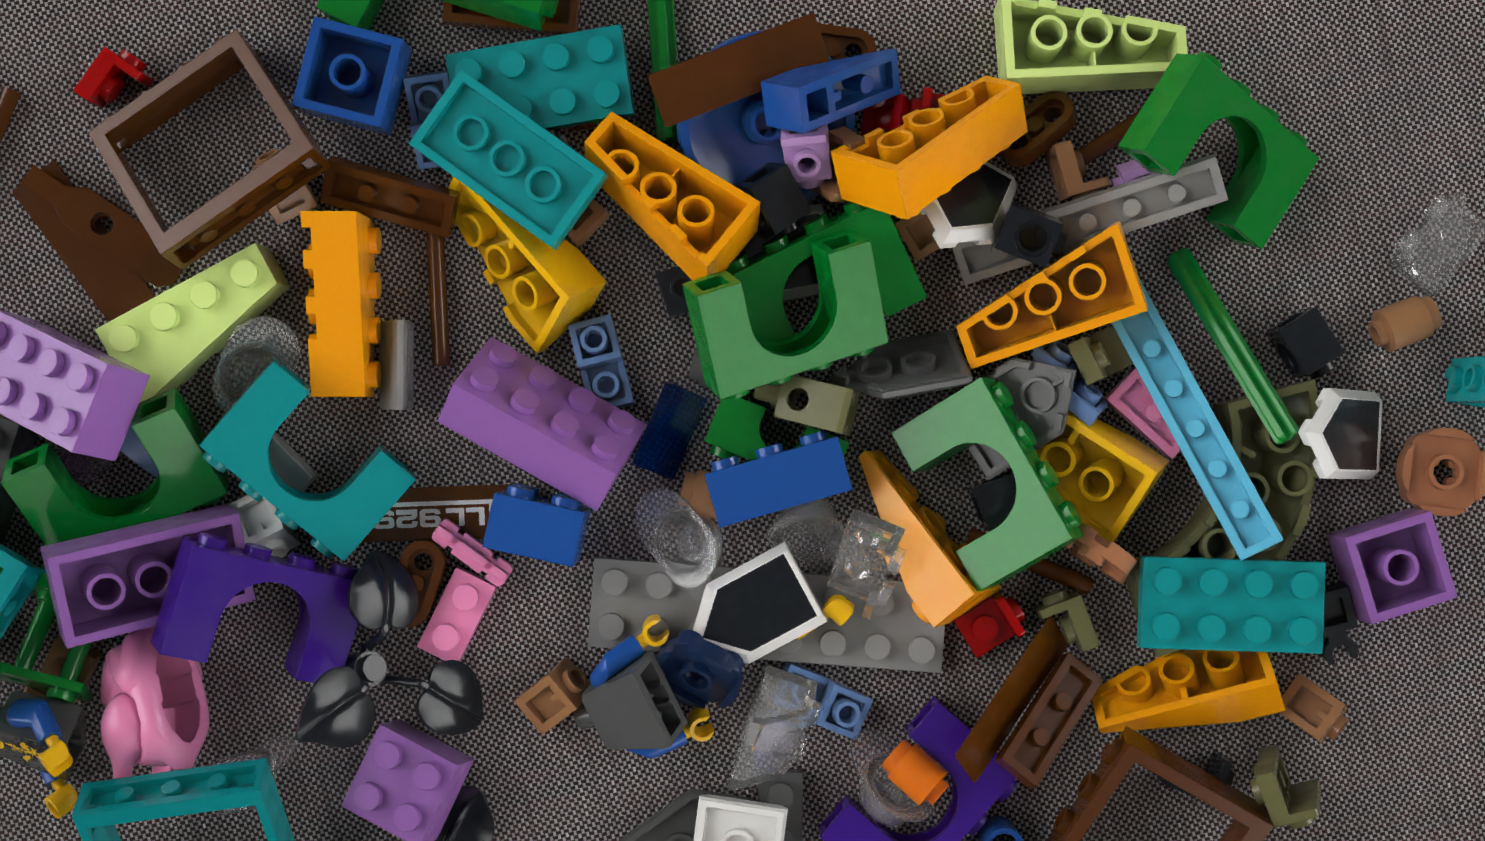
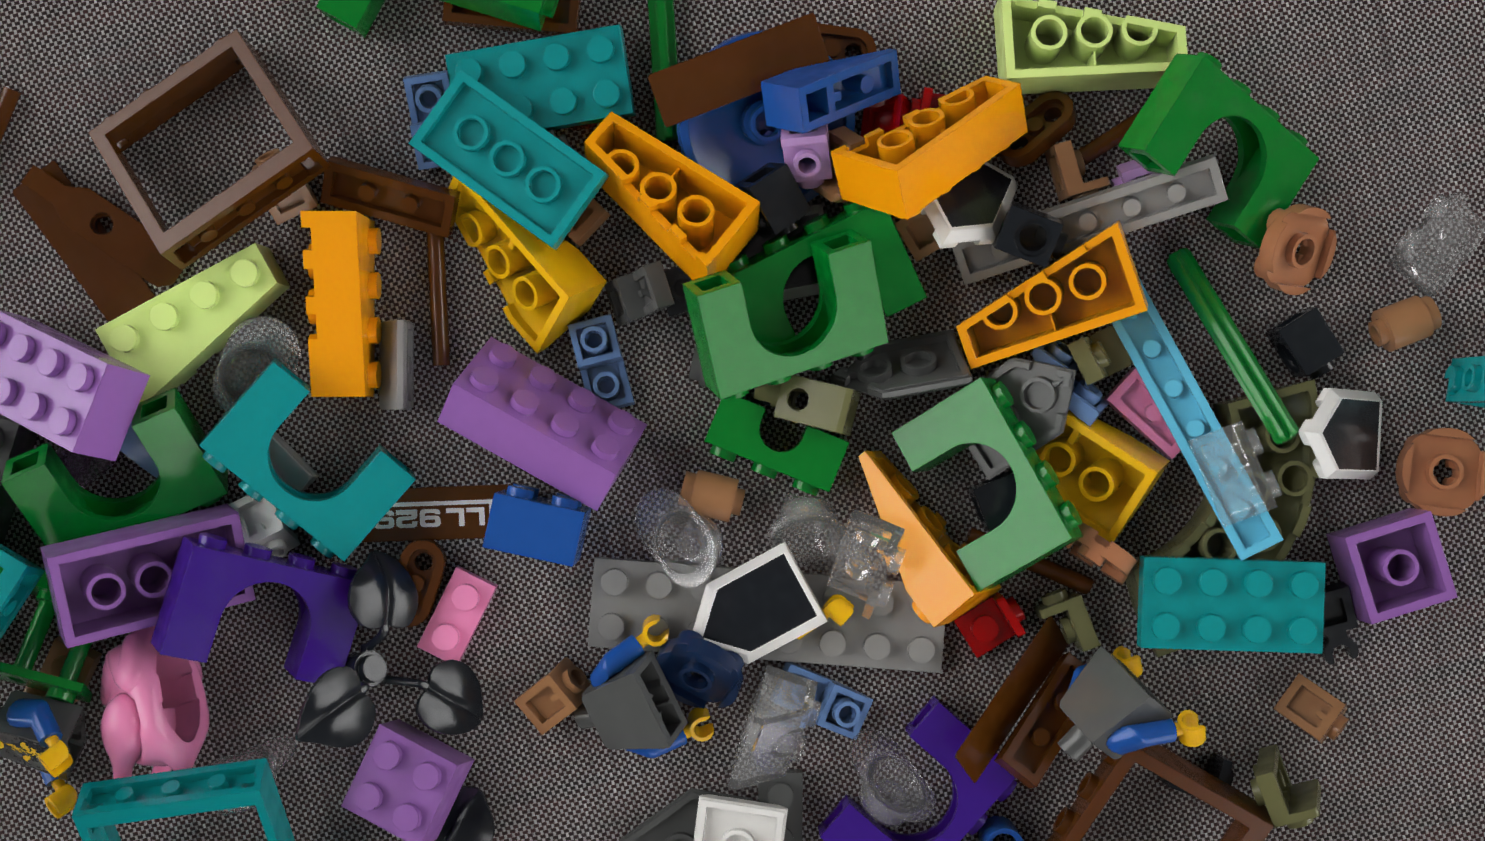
(105, 76): red bracket -> none
(352, 76): blue brick -> none
(472, 553): bright pink axle -> none
(639, 293): none -> dark grey slope
(669, 430): clear blue slope -> none
(777, 479): blue brick -> none
(916, 773): orange brick -> none
(1119, 711): none -> dark grey torso
(1189, 691): light orange wedge -> none
(1234, 473): none -> clear bracket
(1278, 260): none -> nougat plate

